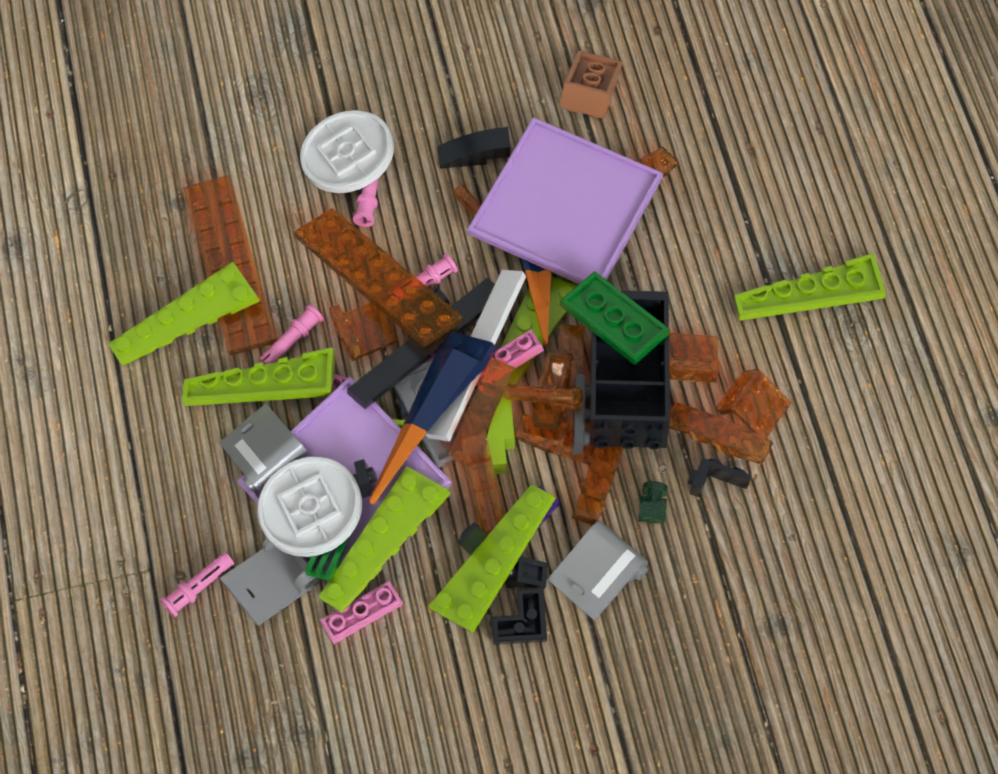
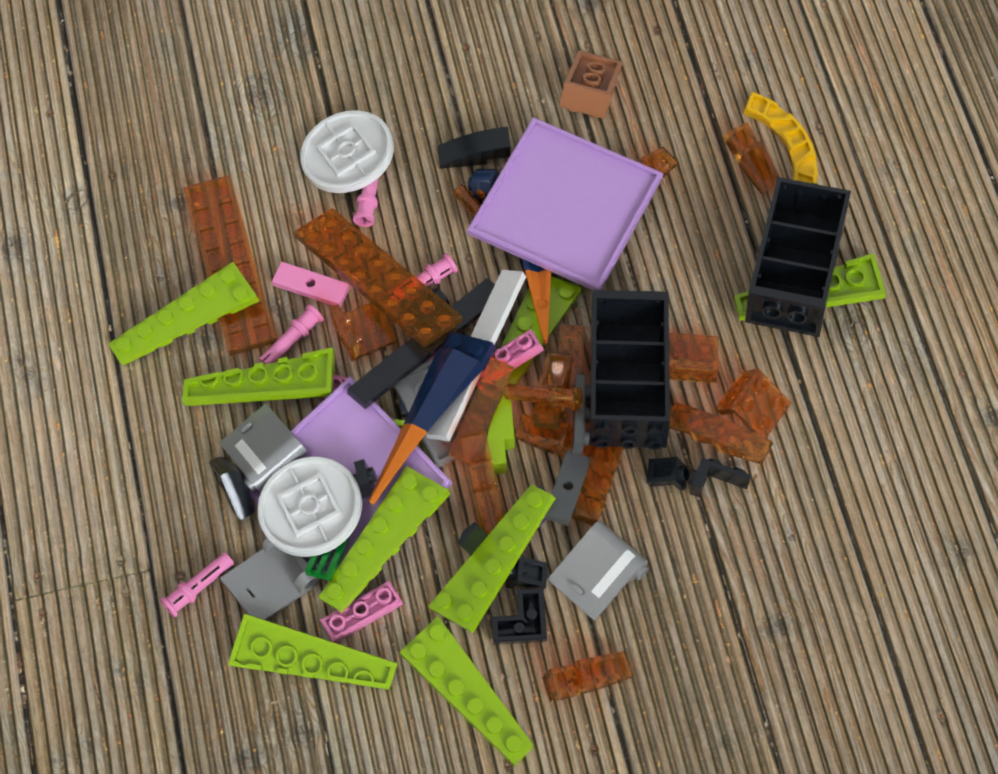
(234, 487): none -> black brick
(290, 651): none -> lime wing
(298, 281): none -> bright pink tile
(455, 677): none -> lime wing
(482, 182): none -> dark blue head
(570, 477): none -> dark grey tile
(587, 676): none -> clear orange slope
(614, 317): green tile -> none
(653, 505): clear green piece -> none
(667, 472): none -> black bracket
(752, 157): none -> clear orange slope
(790, 133): none -> yellow tile
(797, 257): none -> black container

